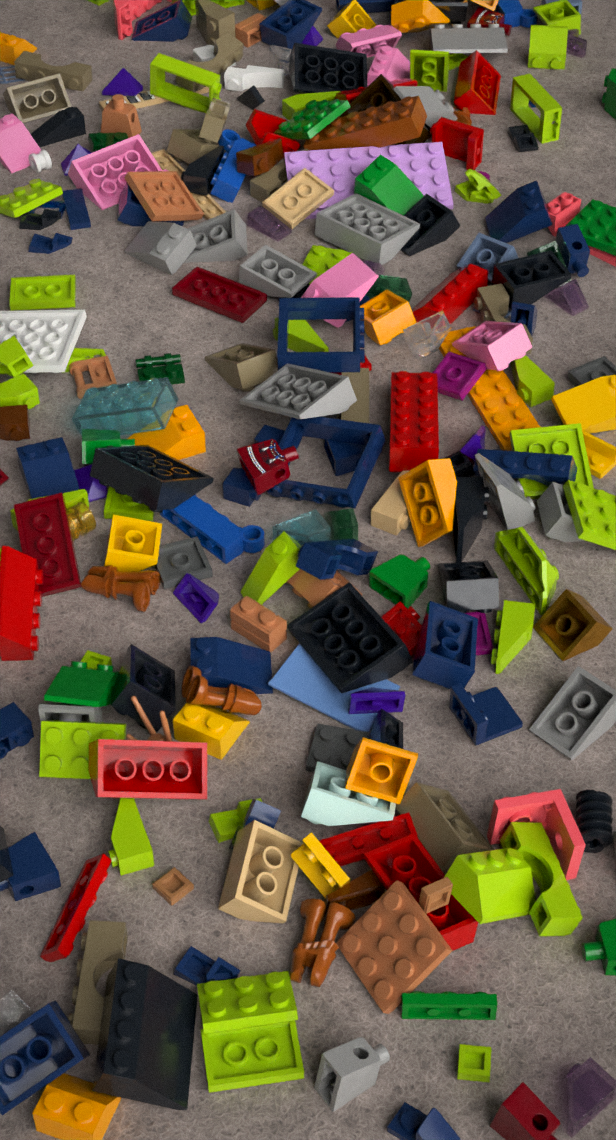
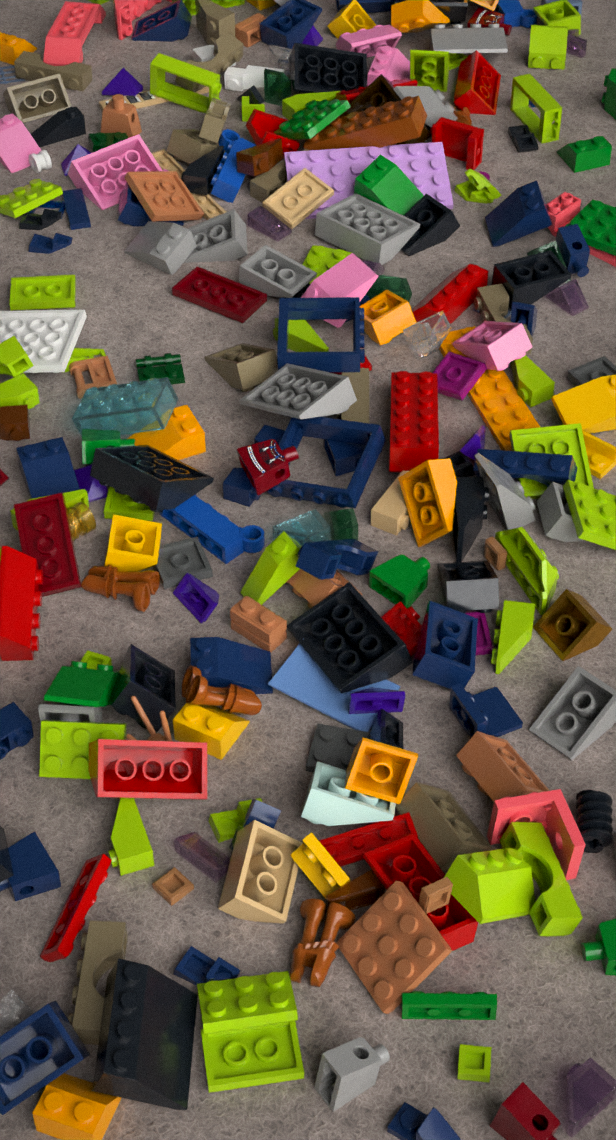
(70, 31): none -> coral slope
(202, 855): none -> slope
(248, 108): none -> lime panel
(276, 87): none -> clear green slope
(486, 252): sand blue slope -> none
(495, 553): none -> medium nougat tile
(498, 767): none -> nougat slope
(586, 154): none -> green slope

